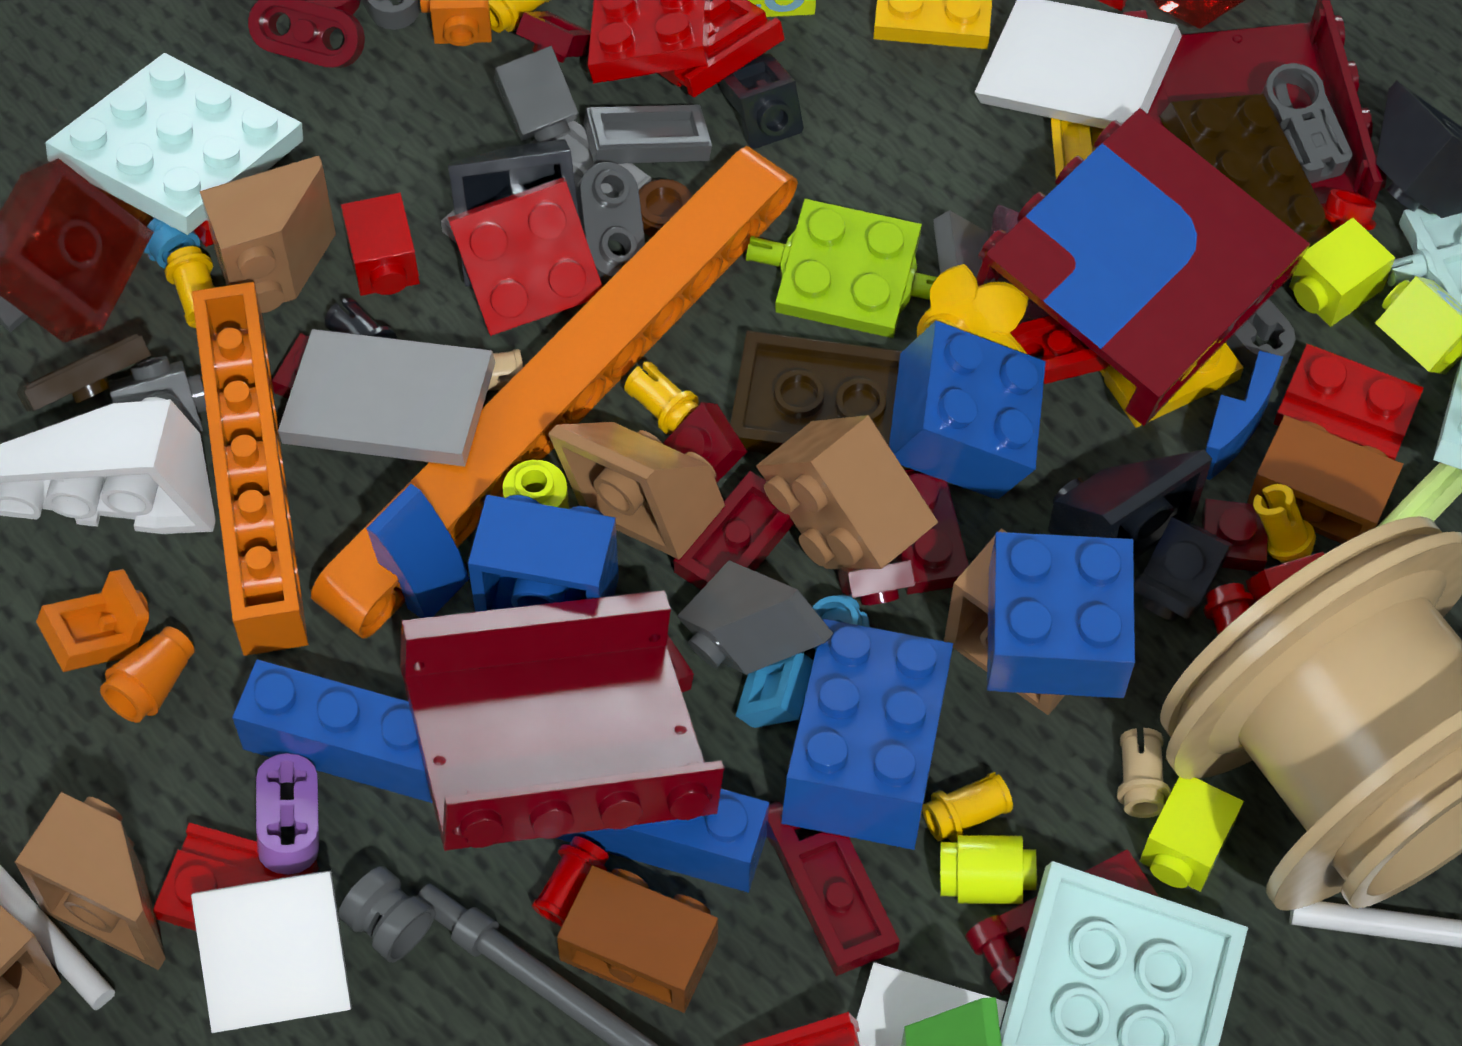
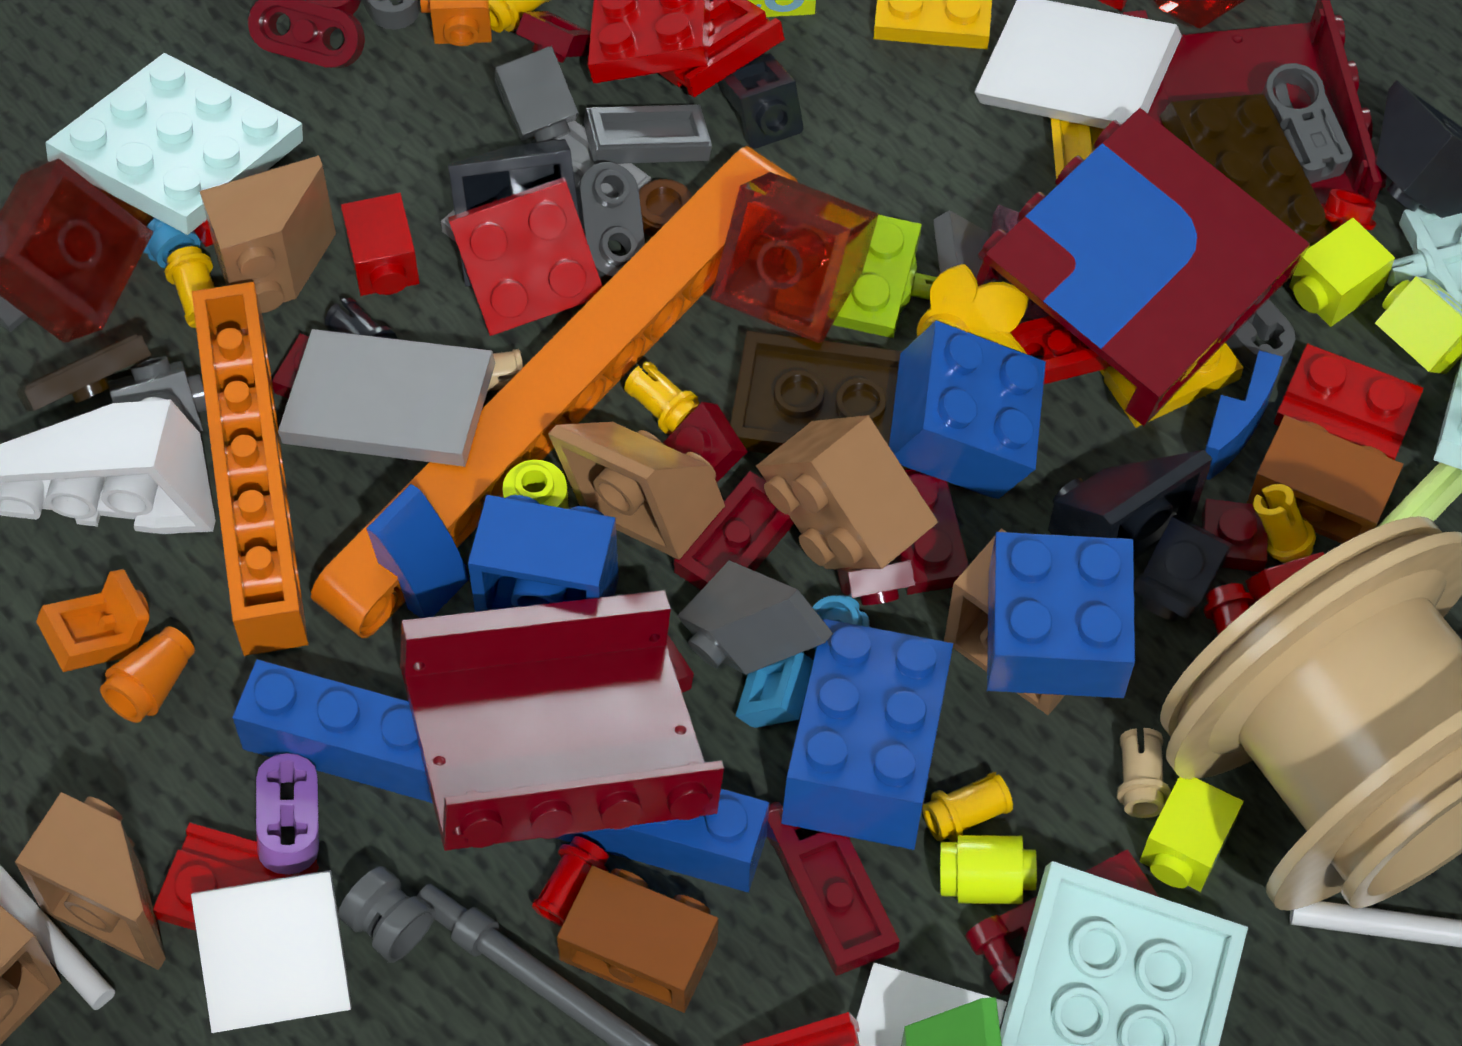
(792, 255): none -> clear red slope

